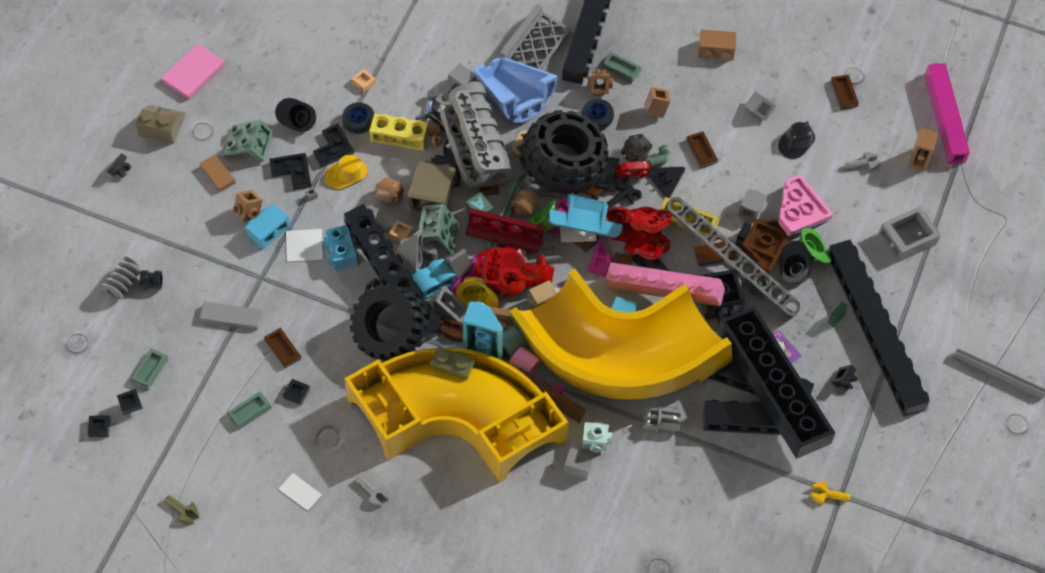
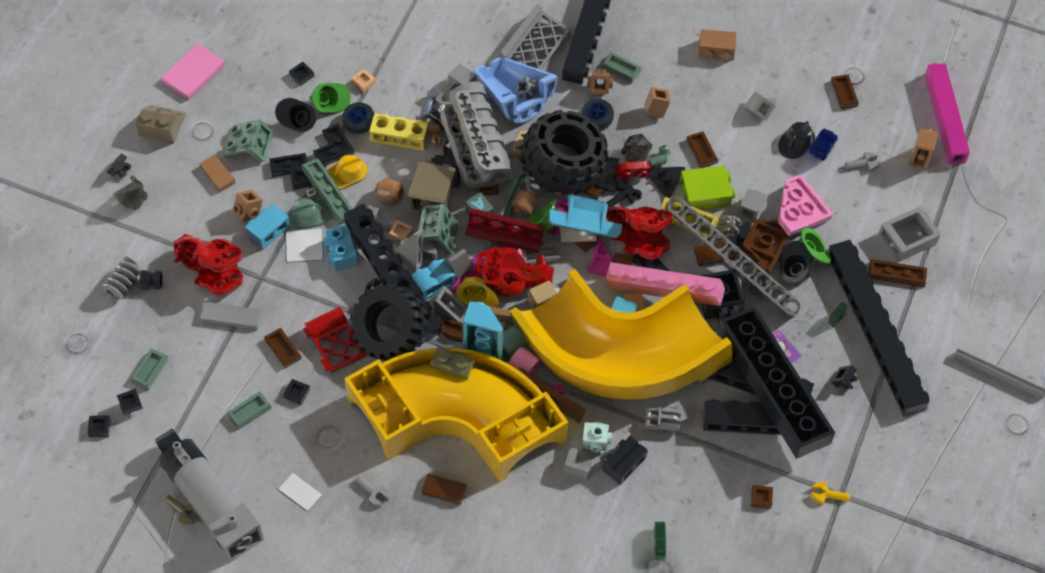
(132, 195): none -> clear smoke helmet
(213, 260): none -> red animal
(230, 523): none -> light grey piece
(301, 73): none -> black tile
(309, 213): none -> sand green piece
(326, 326): none -> red piece
(327, 189): none -> sand green tile
(330, 97): none -> bright green piece
(444, 489): none -> reddish brown tile
(526, 87): none -> light grey gear
(624, 459): none -> black brick
(637, 298): none -> light nougat tile
(659, 540): none -> clear green beam
(707, 187): none -> lime brick
(730, 226): none -> light grey gear
(761, 496): none -> reddish brown tile
(823, 144): none -> clear blue gear
(897, 273): none -> reddish brown tile

